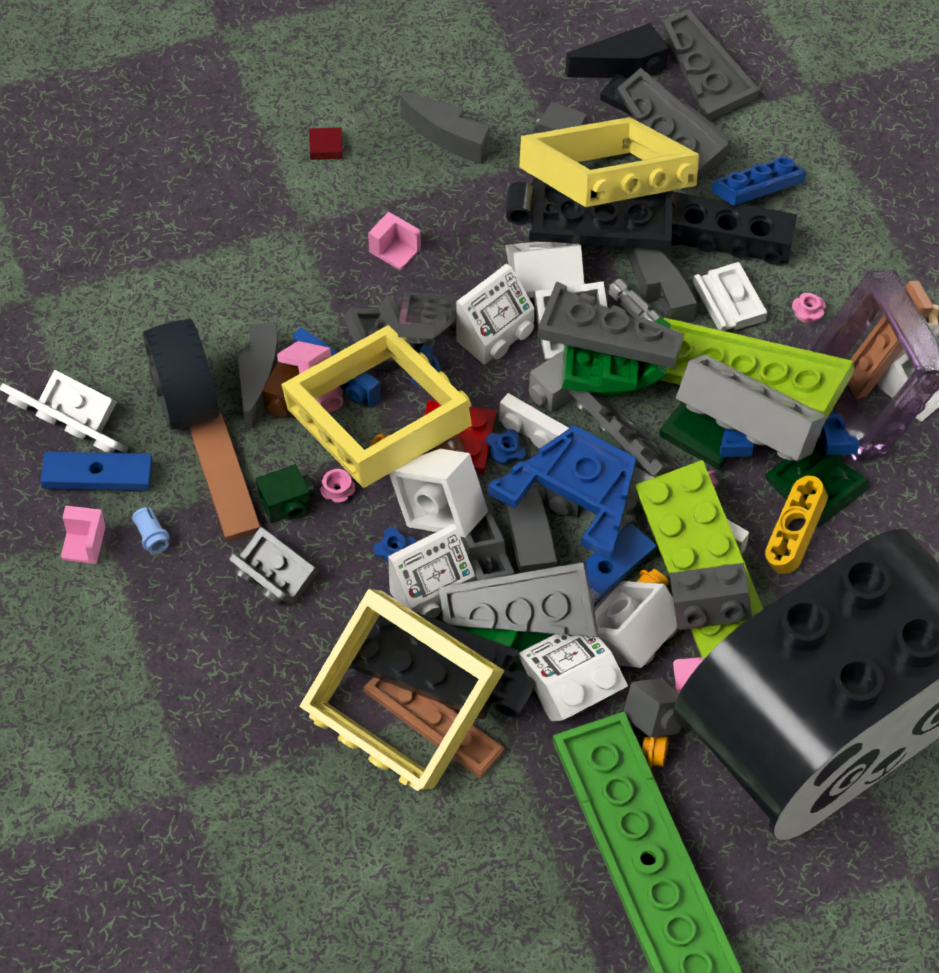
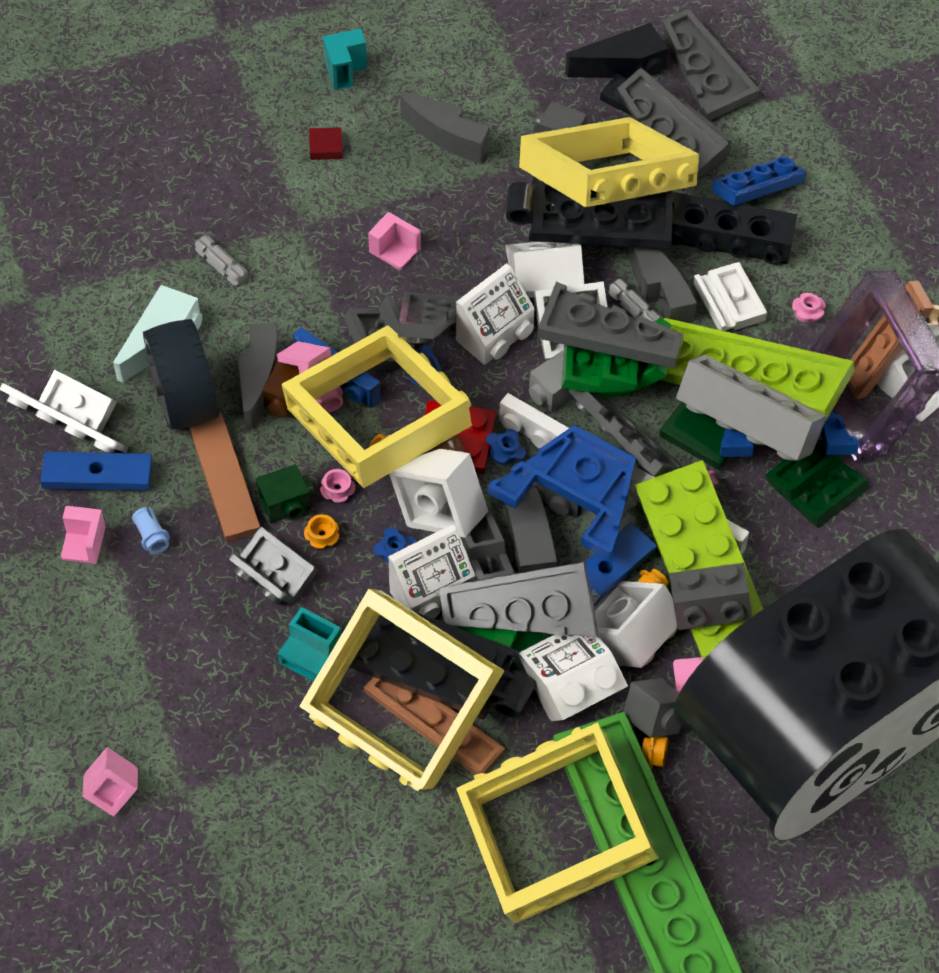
(110, 781): none -> bright pink panel
(165, 307): none -> light aqua slope
(221, 260): none -> light grey axle
(308, 644): none -> teal piece
(321, 523): none -> light orange plate
(344, 54): none -> teal piece
(580, 877): none -> light yellow window
(800, 539): yellow beam -> none

